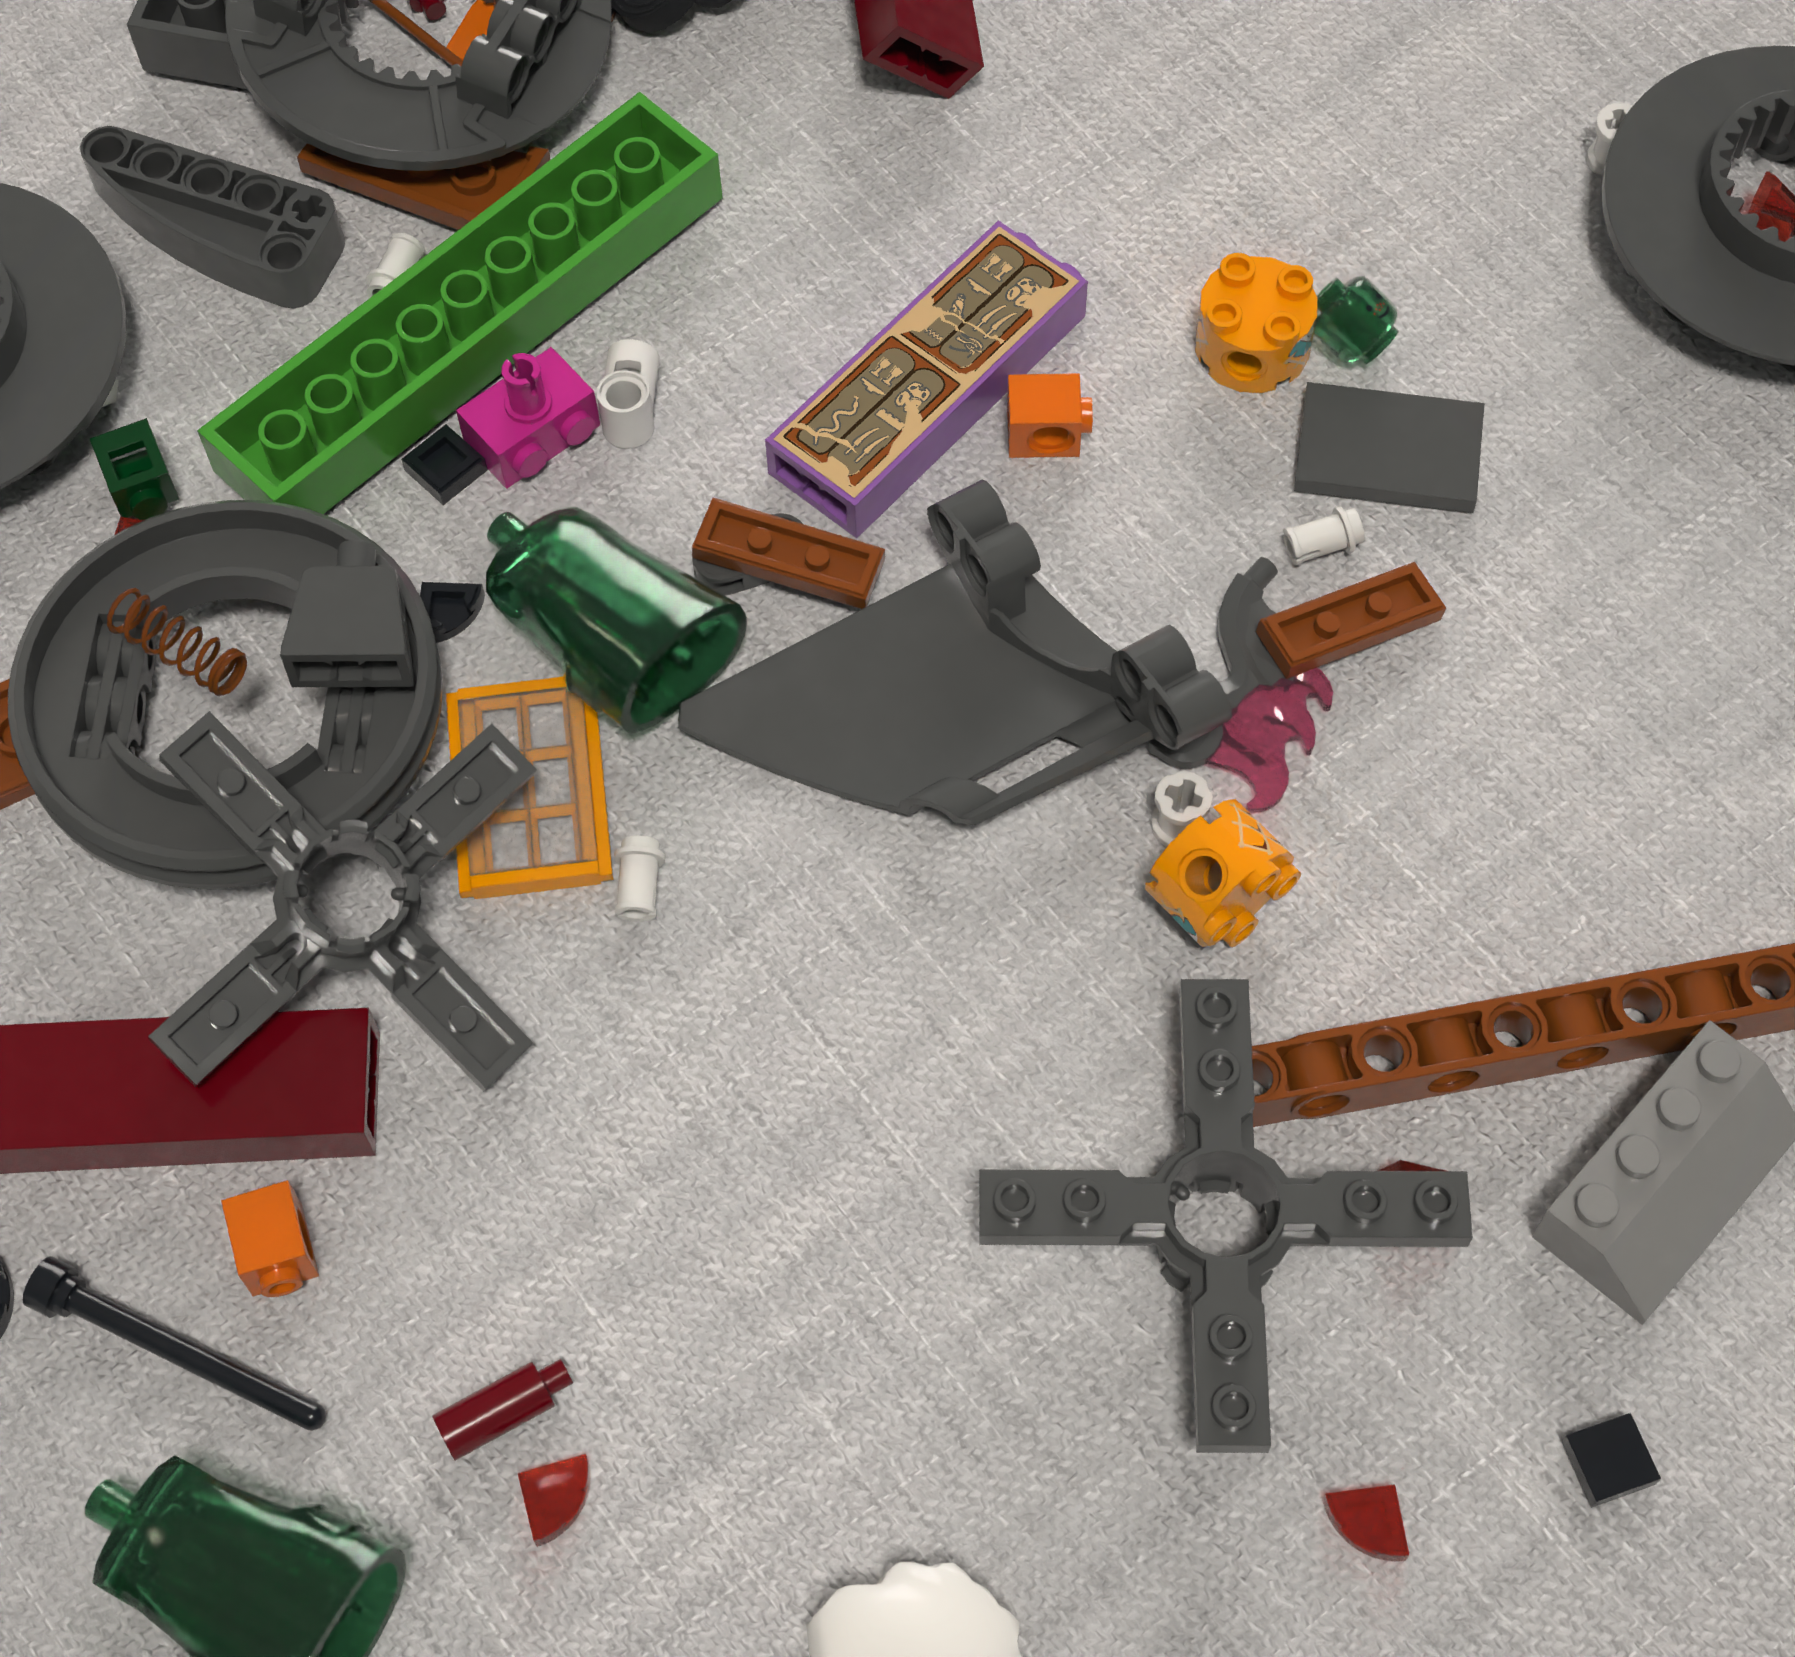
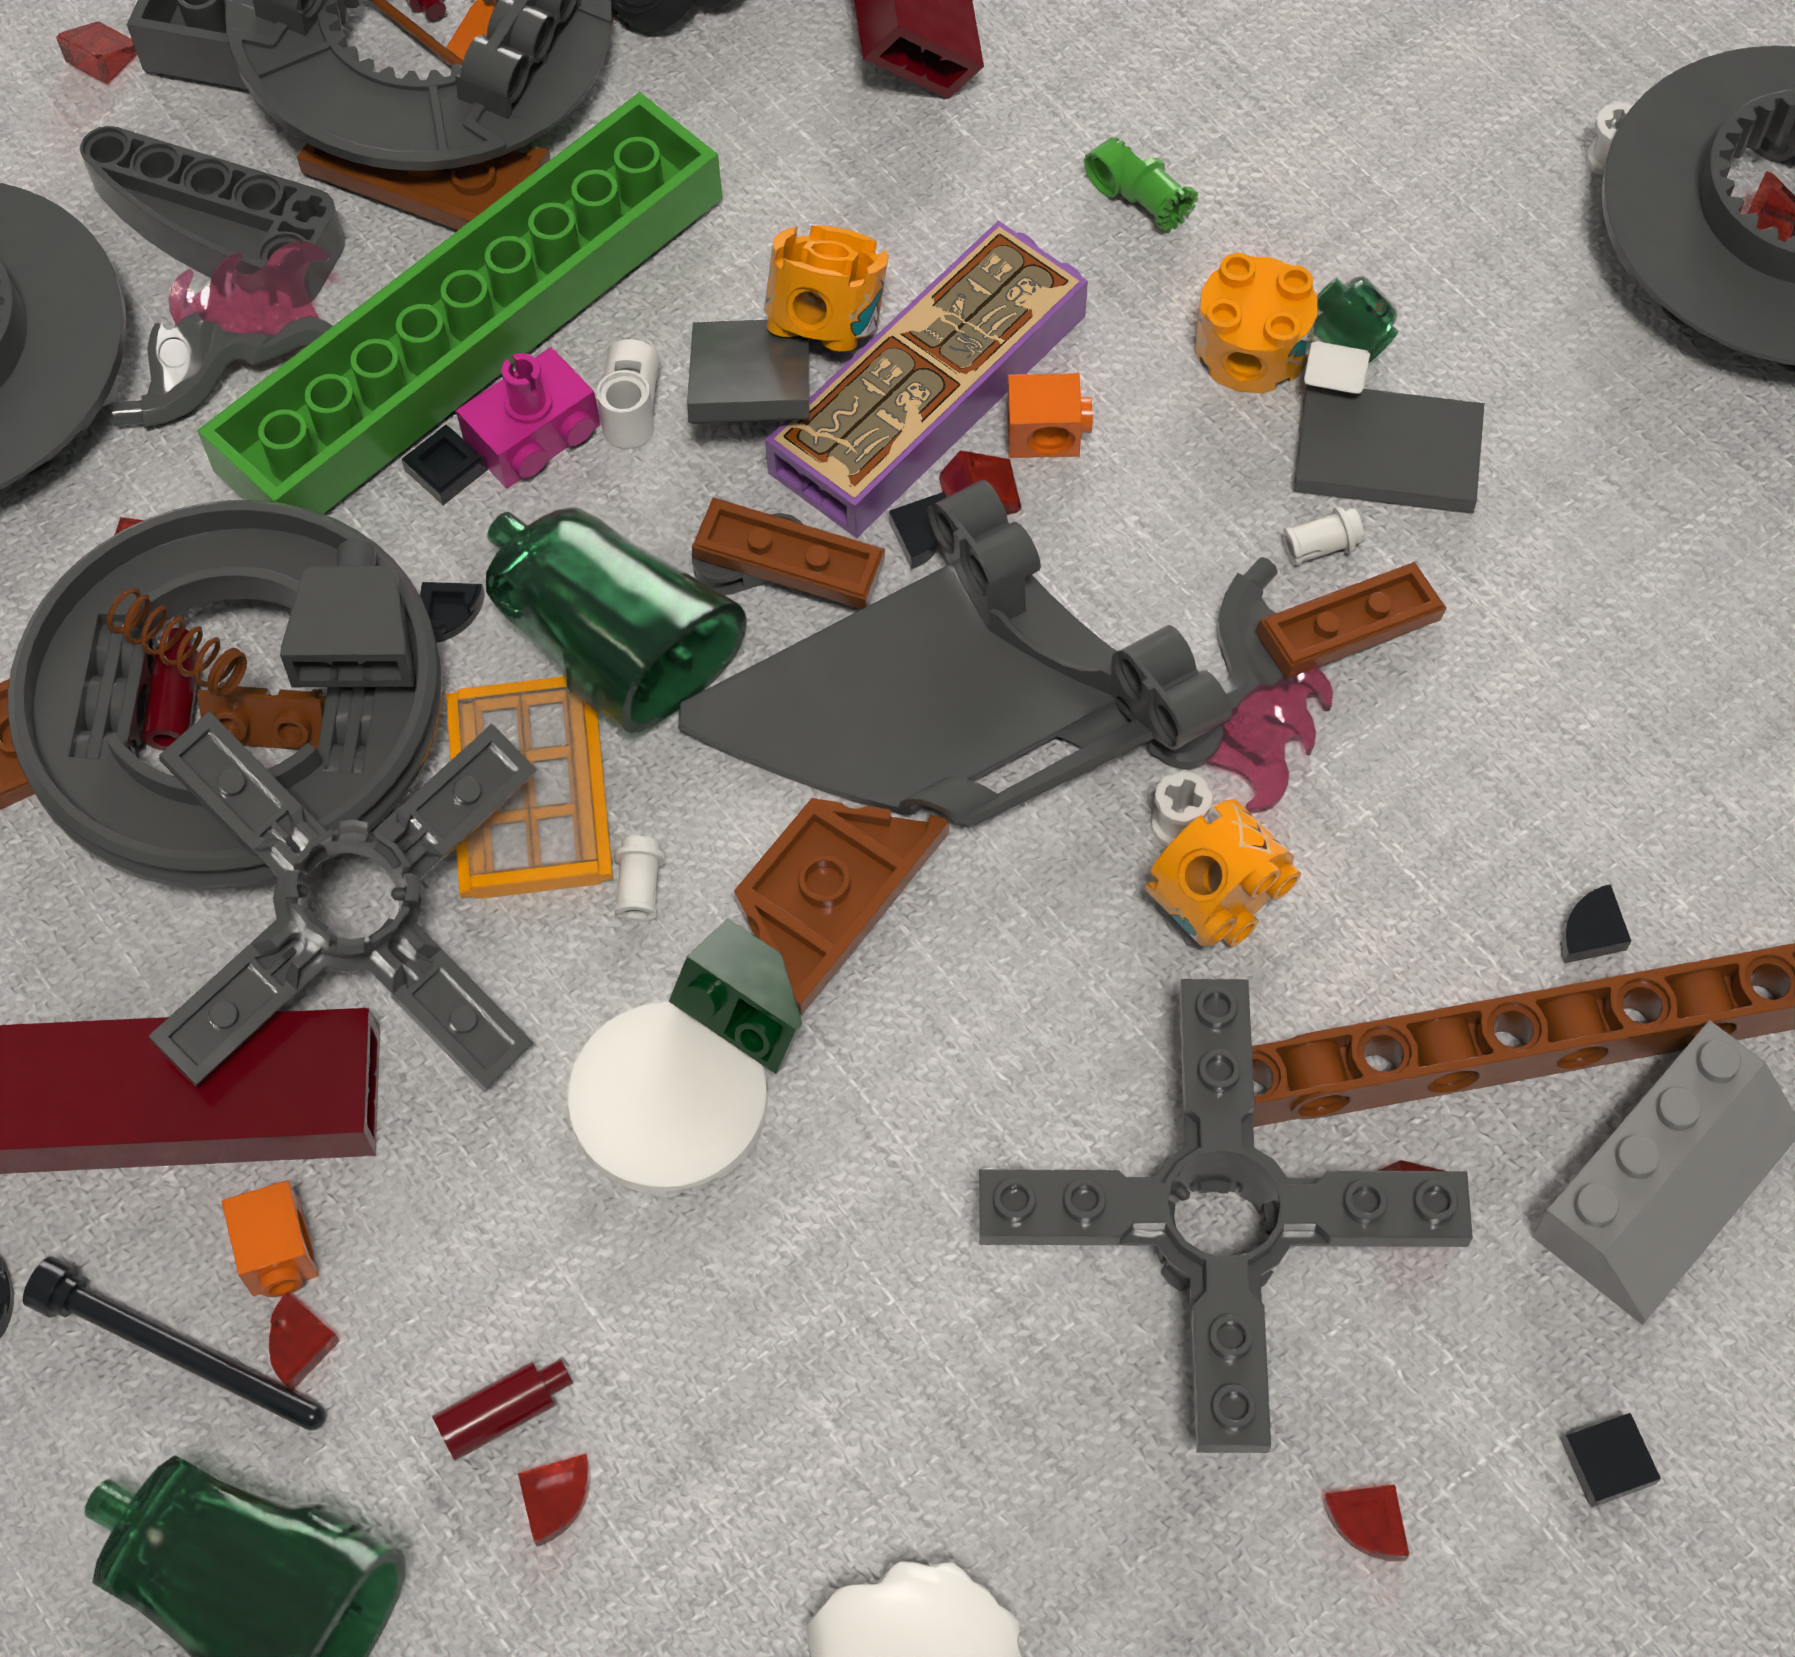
(96, 50): none -> clear red slope
(139, 481): dark green brick -> none
(170, 697): none -> dark red cylinder
(226, 322): none -> piece
(265, 719): none -> dark orange hinge
(297, 1341): none -> clear red tile
(400, 255): white pin -> none
(664, 1101): none -> white tile
(740, 994): none -> dark green slope
(747, 374): none -> dark grey tile
(825, 286): none -> light orange brick
(831, 884): none -> dark orange wing
(914, 530): none -> black tile
(972, 467): none -> clear red slope
(1118, 170): none -> bright green connector
(1336, 367): none -> white slope
(1595, 927): none -> black tile

